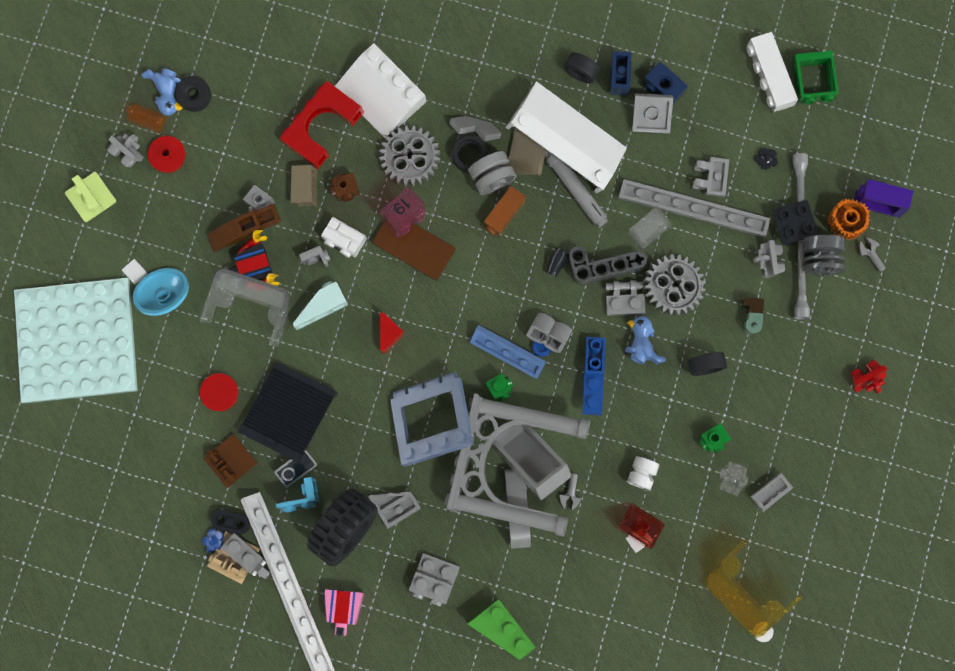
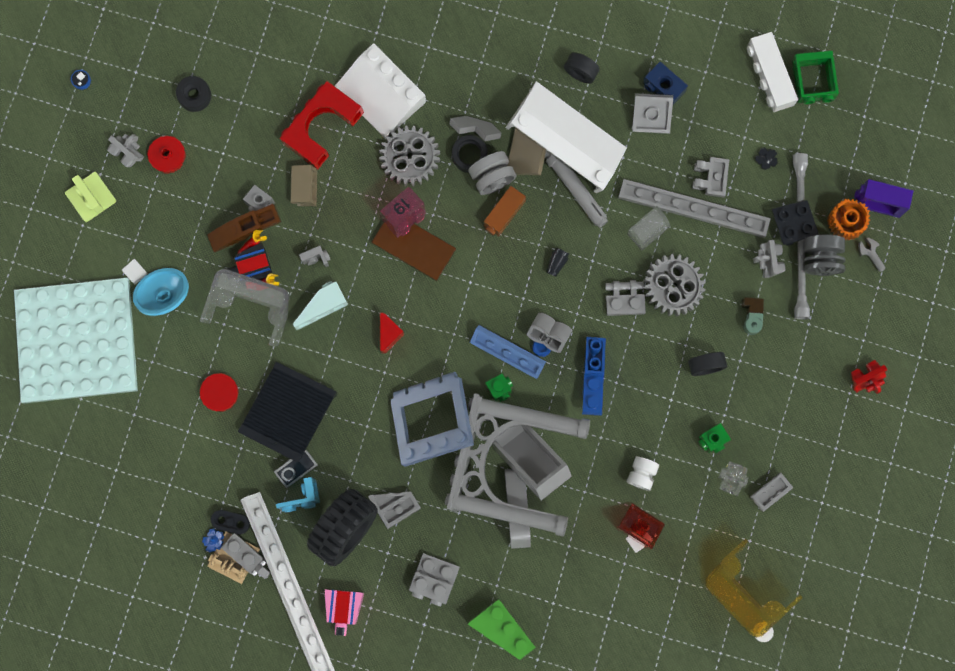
(80, 79): none -> tile
(146, 118): clear orange hinge -> none
(166, 85): medium blue animal -> none
(230, 461): reddish brown hinge -> none
(343, 237): white brick -> none
(344, 187): reddish brown brick -> none
(570, 492): light grey bar -> none
(607, 264): dark grey beam -> none
(620, 73): dark blue brick -> none
(641, 346): medium blue animal -> none

